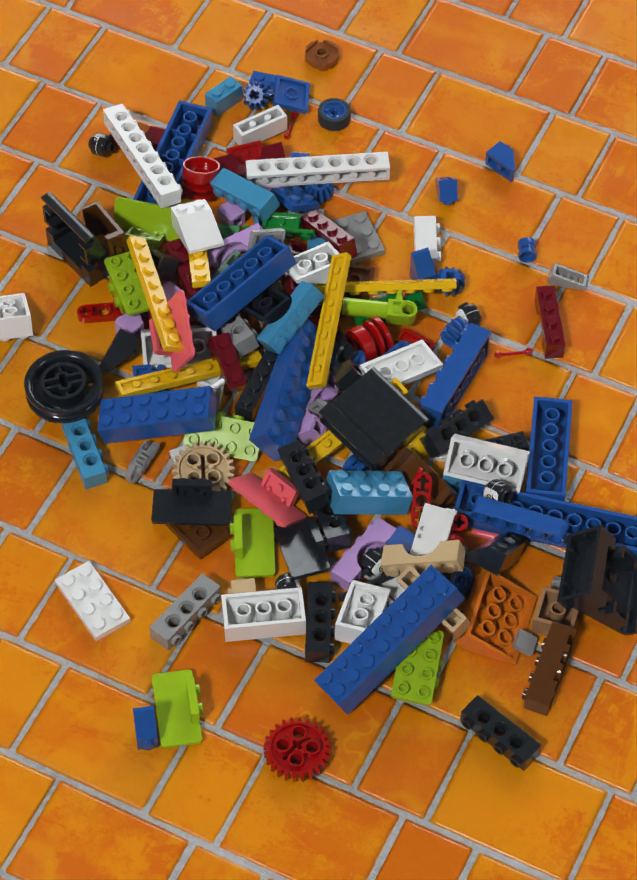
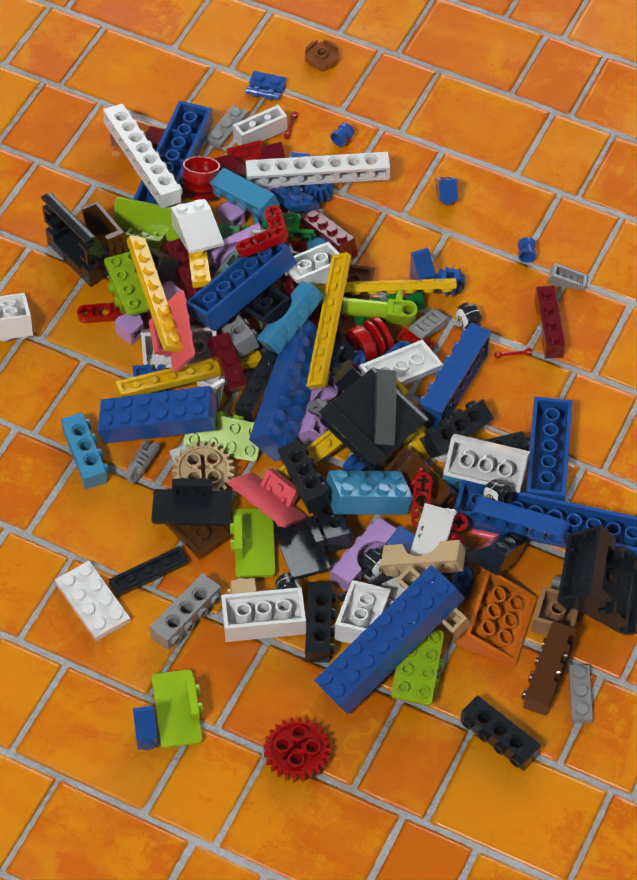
(59, 386): black wheel -> none
(102, 145): black head -> none
(119, 351): black slope -> none
(148, 571): none -> black tile
(223, 96): dark azure brick -> none
(224, 128): none -> light grey plate
(252, 102): blue gear -> none
(274, 236): none -> red beam
(291, 94): blue plate -> none
(334, 114): black wheel -> none
(343, 132): none -> blue wheel
(365, 236): light grey plate -> none
(385, 407): none -> dark grey slope
(426, 236): white brick -> none
(431, 323): none -> light grey slope
(453, 331): blue gear -> none
(501, 160): blue slope -> none
(525, 642): light grey tile -> none
(580, 694): none -> light grey plate

